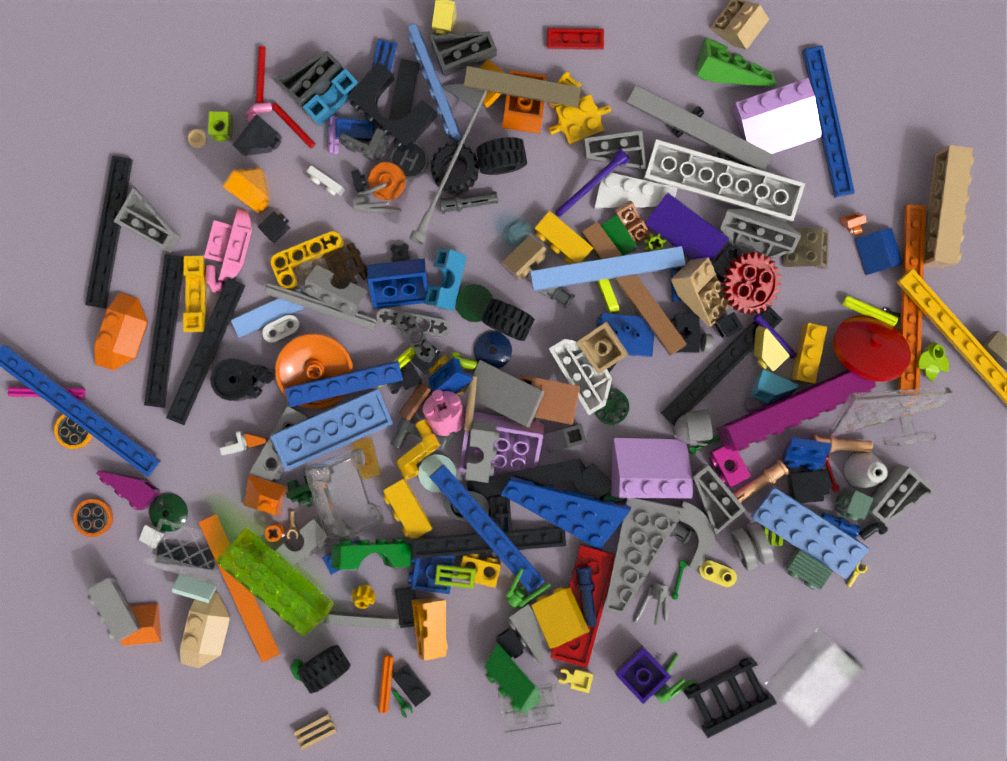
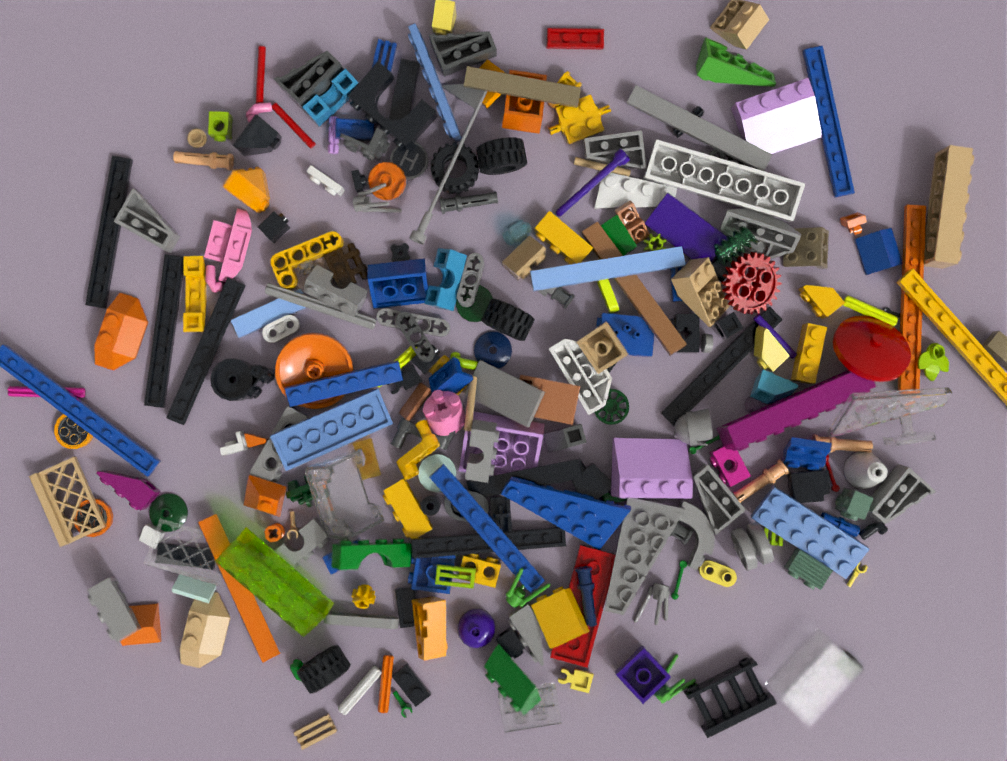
(52, 507): none -> tan fence
(212, 160): none -> light nougat pin
(359, 690): none -> white axle
(436, 502): none -> black brick
(473, 288): none -> light grey beam
(475, 620): none -> dark purple cylinder
(599, 166): none -> tan bar
(733, 244): none -> clear green piece
(822, 299): none -> yellow slope

